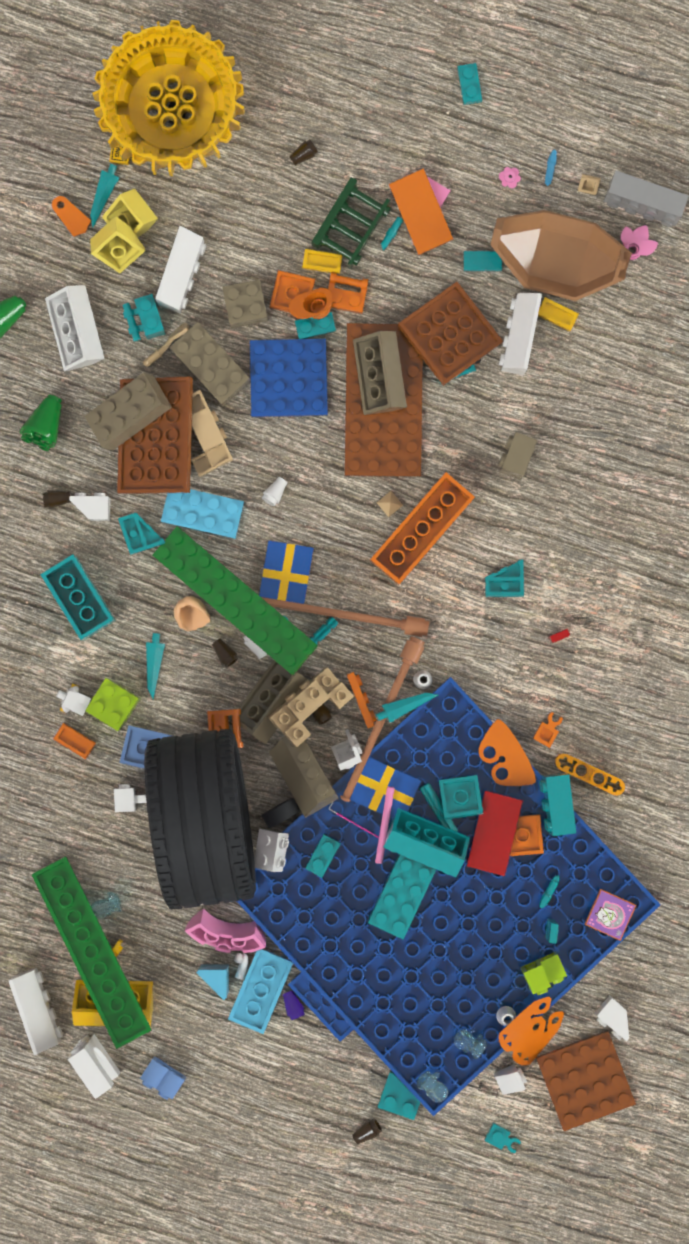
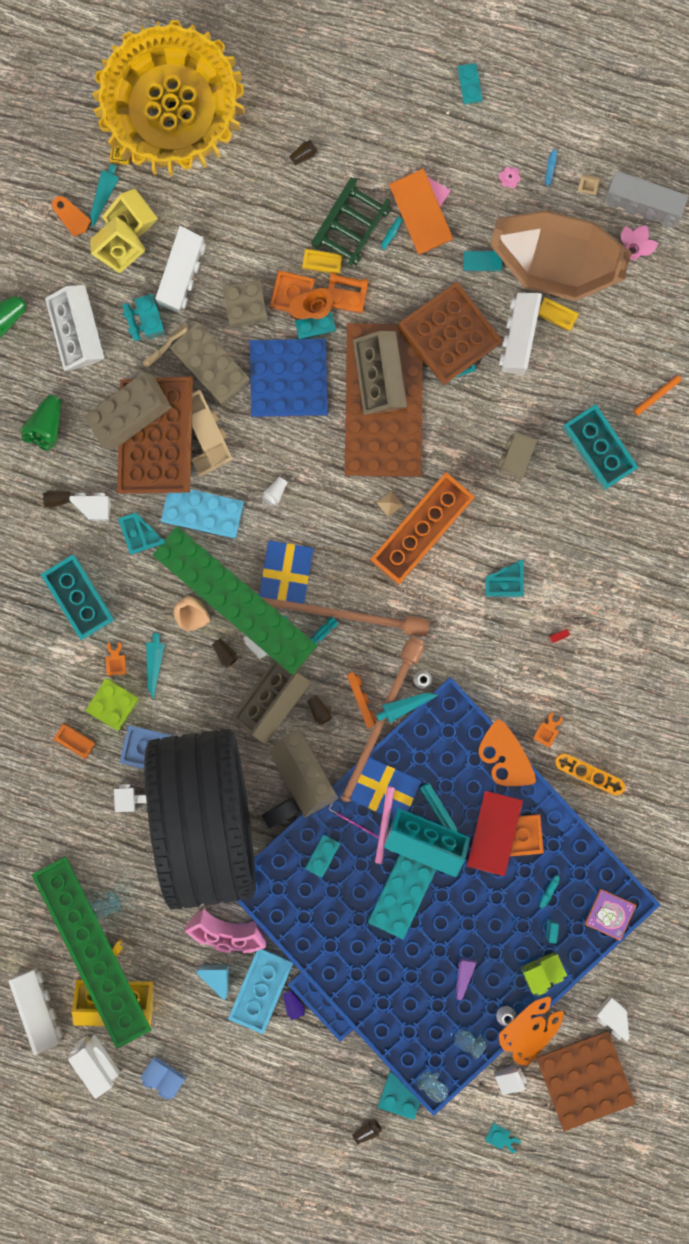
(73, 700): white piece -> none
(115, 663): none -> orange plate
(219, 720): orange plate -> none
(242, 959): white arm -> none
(271, 850): white bracket -> none
(305, 701): tan bracket -> none
(347, 752): white bracket -> none
(460, 797): teal plate -> none
(465, 971): none -> medium lavender slope
(558, 804): teal brick -> none
(599, 447): none -> teal brick
(657, 395): none -> orange bar

